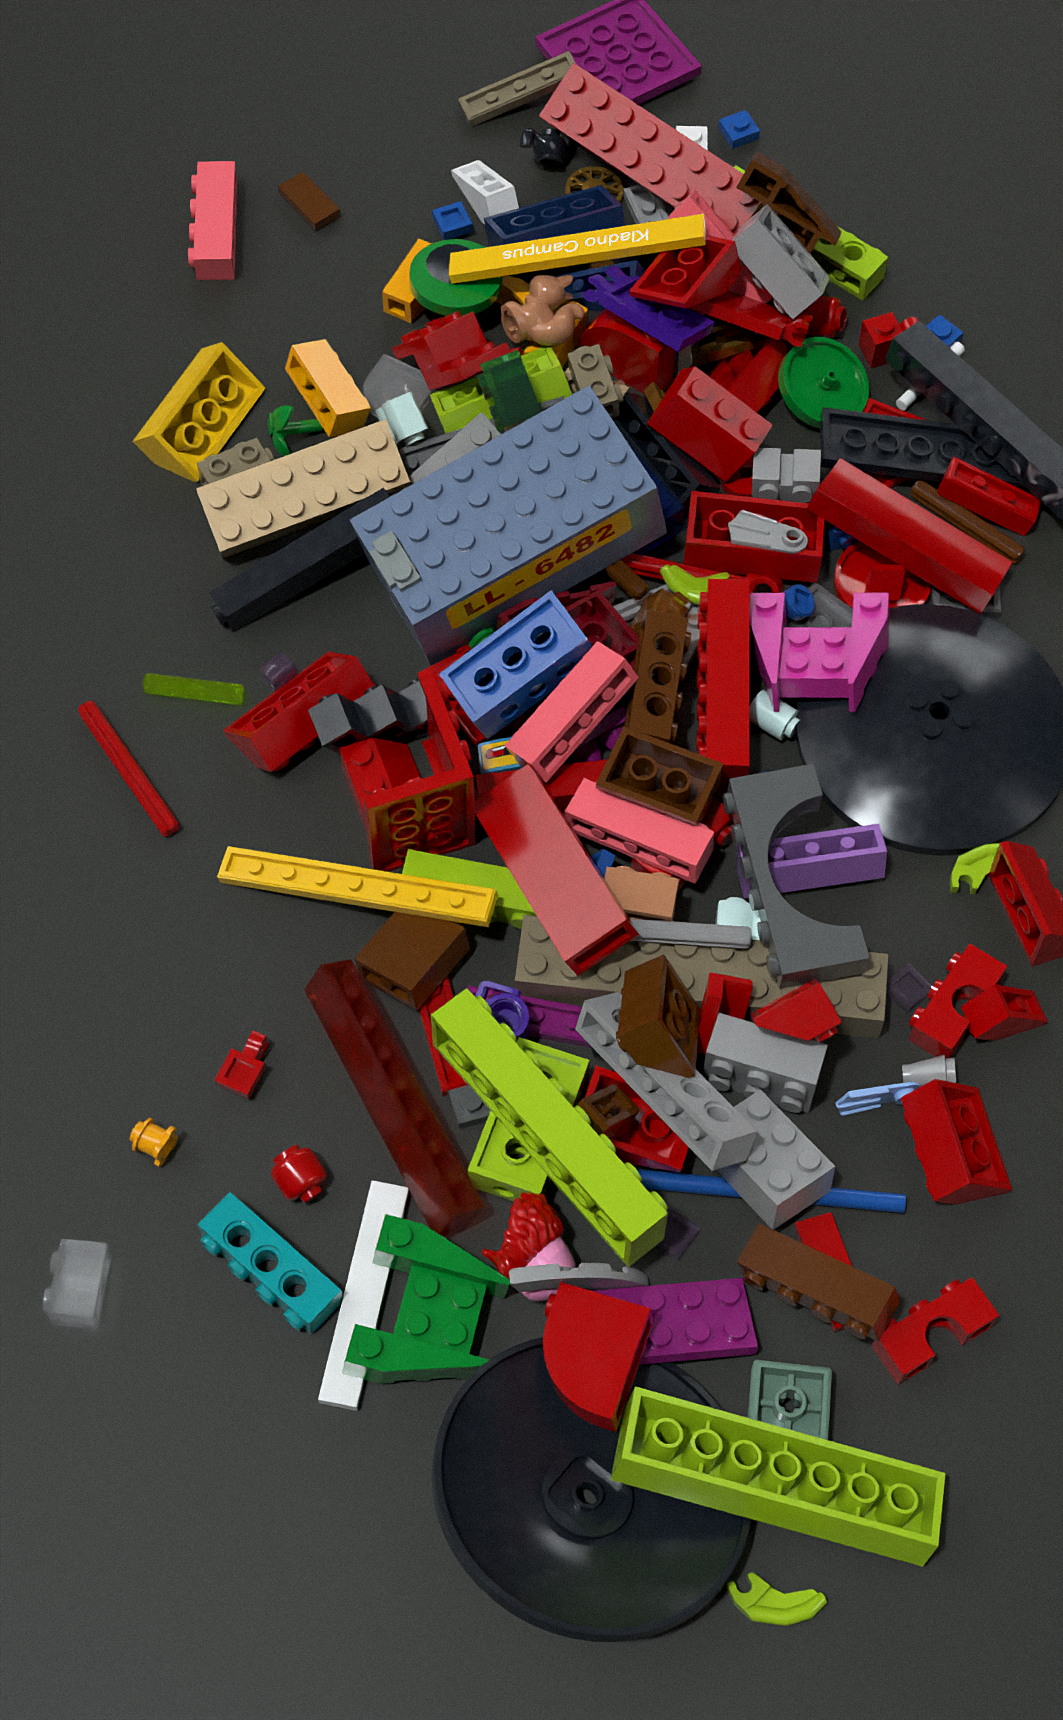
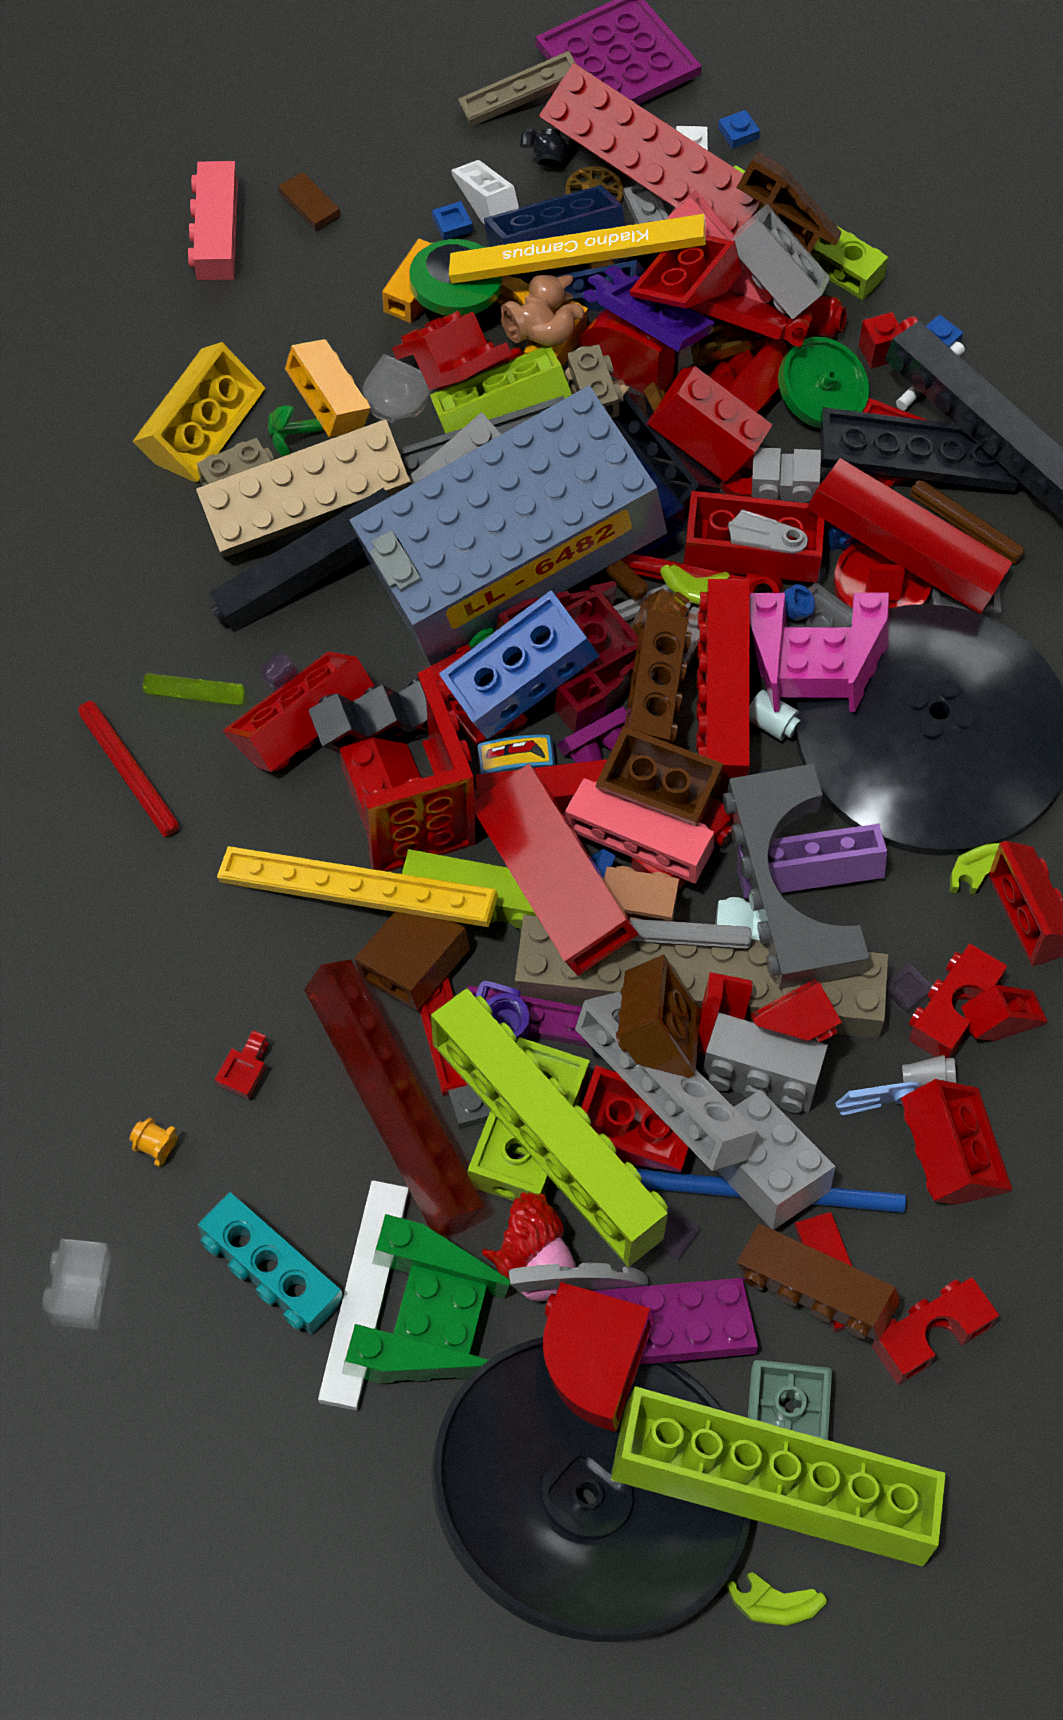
(298, 1174): red head -> none
(403, 419): light aqua brick -> none
(510, 389): clear green brick -> none
(572, 711): coral brick -> none
(609, 1110): reddish brown slope -> none
(989, 496): red slope -> none

